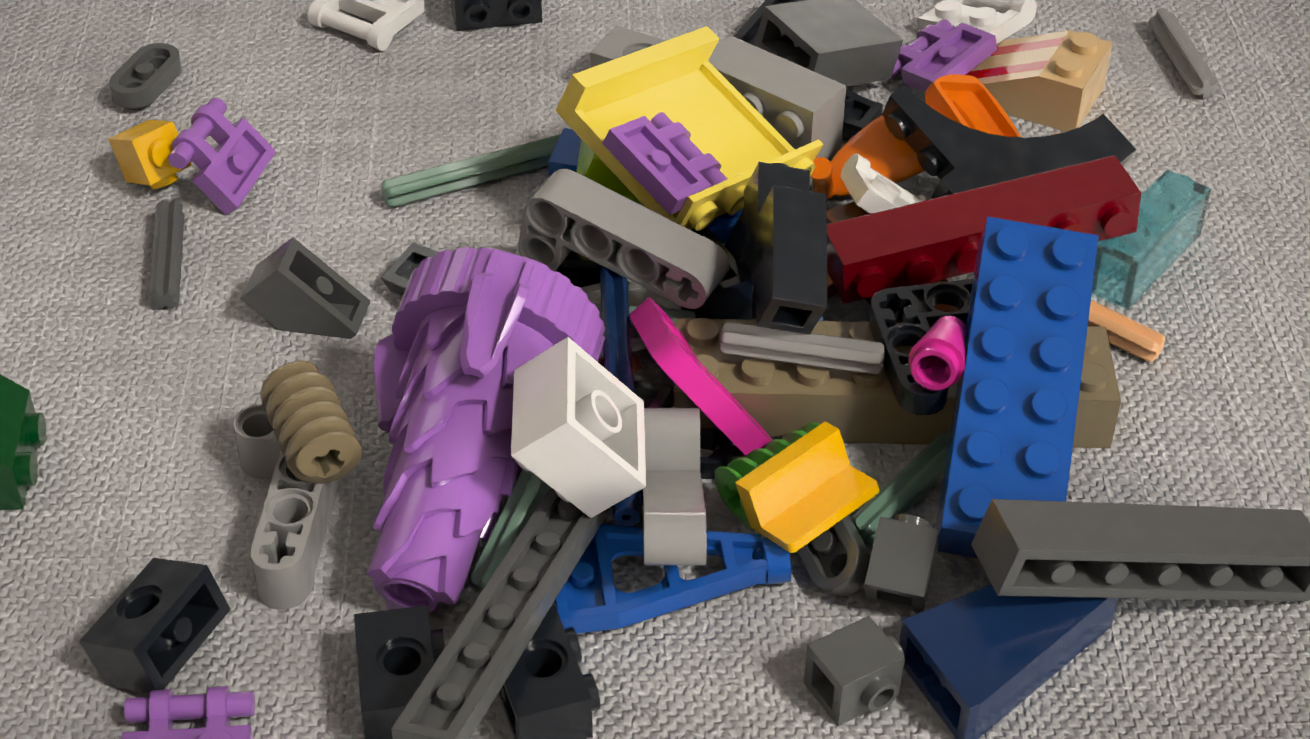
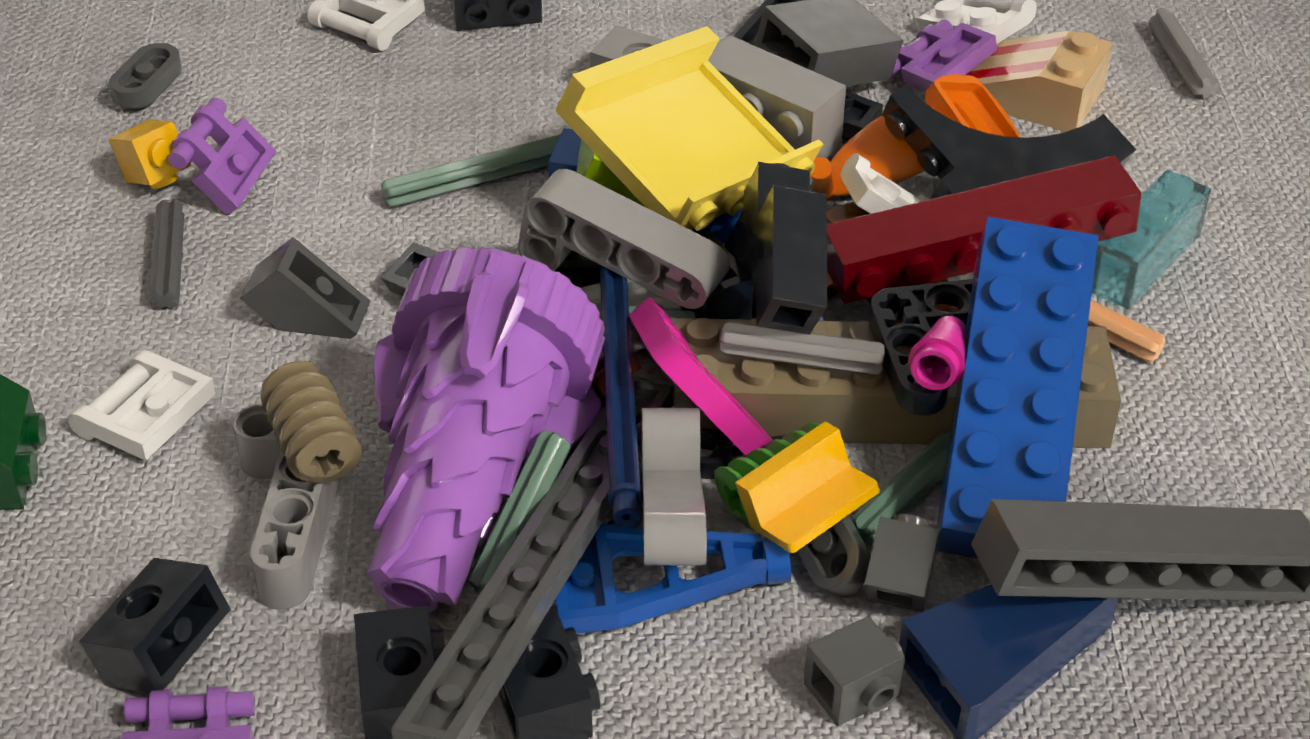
(144, 405): none -> white plate
(578, 428): white brick -> none
(663, 159): medium lavender plate -> none

